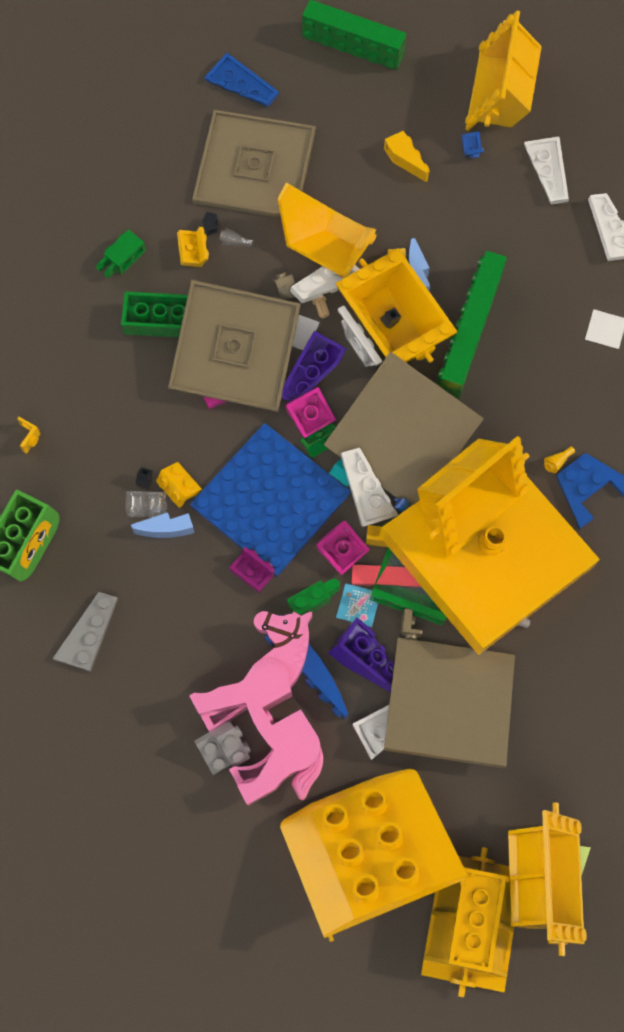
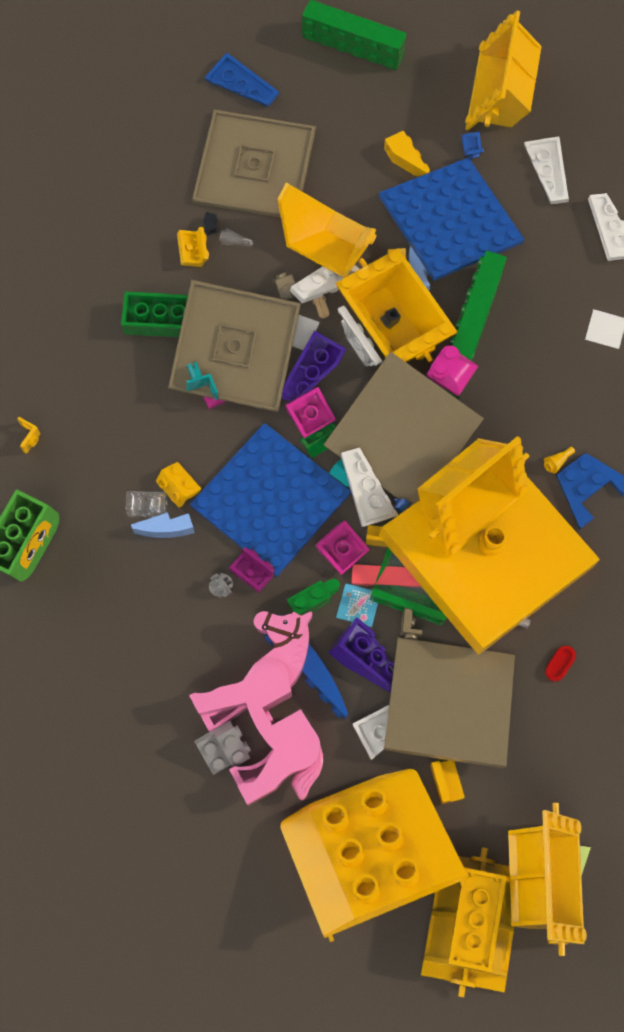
(86, 637): light grey wing -> none
(121, 254): green hinge -> none
(144, 478): black piece -> none
(198, 380): none -> teal bracket
(220, 585): none -> light grey gear
(447, 781): none -> yellow panel
(450, 218): none -> blue plate
(451, 370): none -> dark pink slope
(560, 663): none -> red tile

